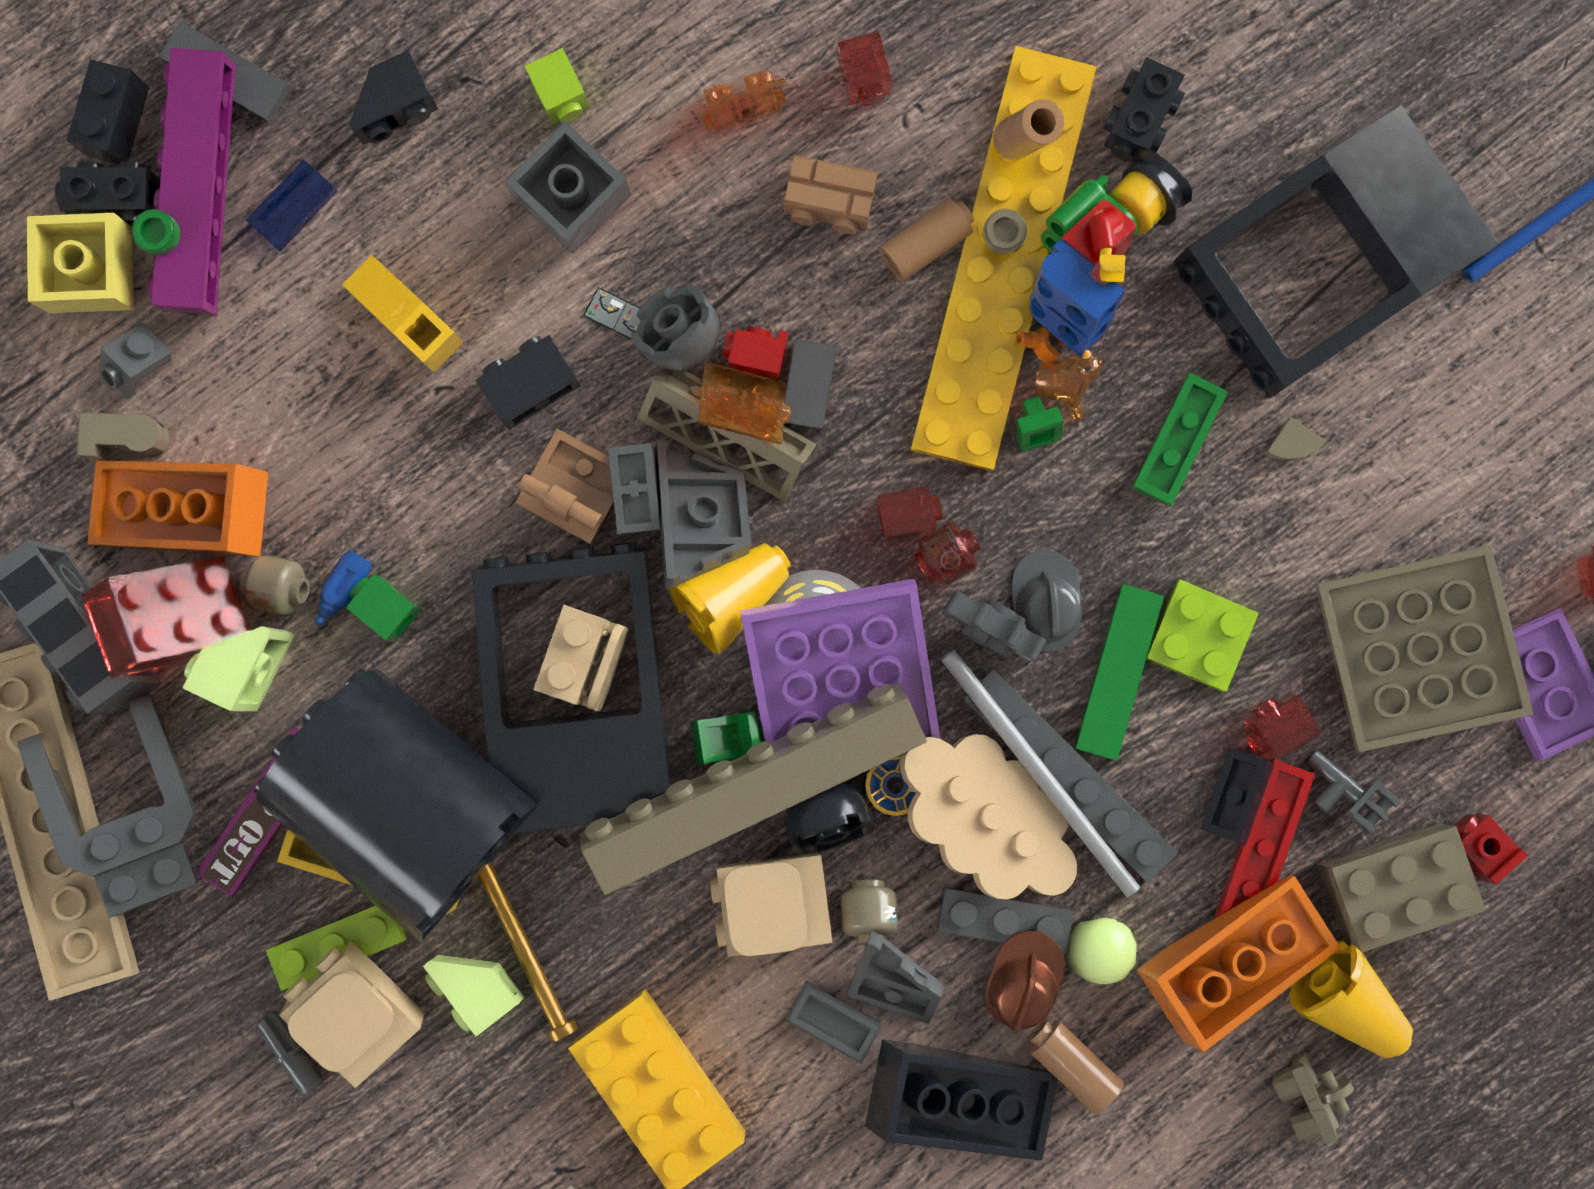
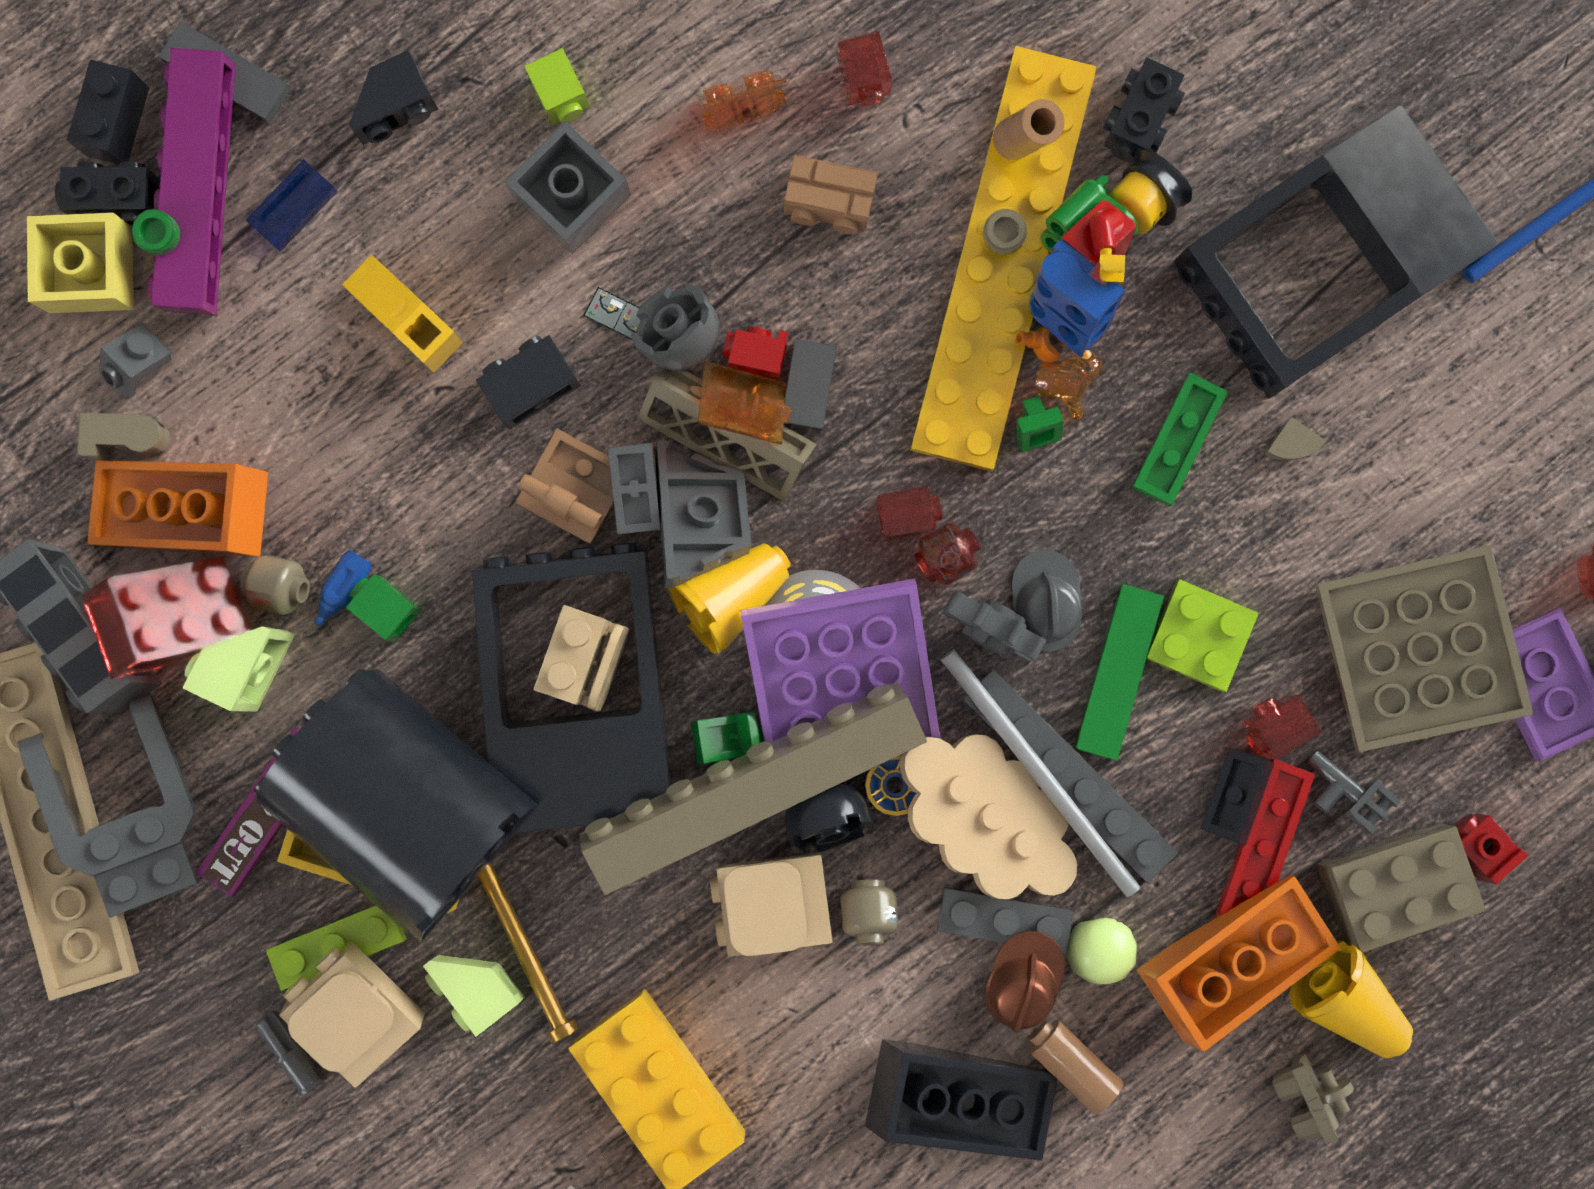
(833, 1022): dark grey tile -> none
(894, 981): dark grey wing -> none
(927, 238): medium nougat brick -> none

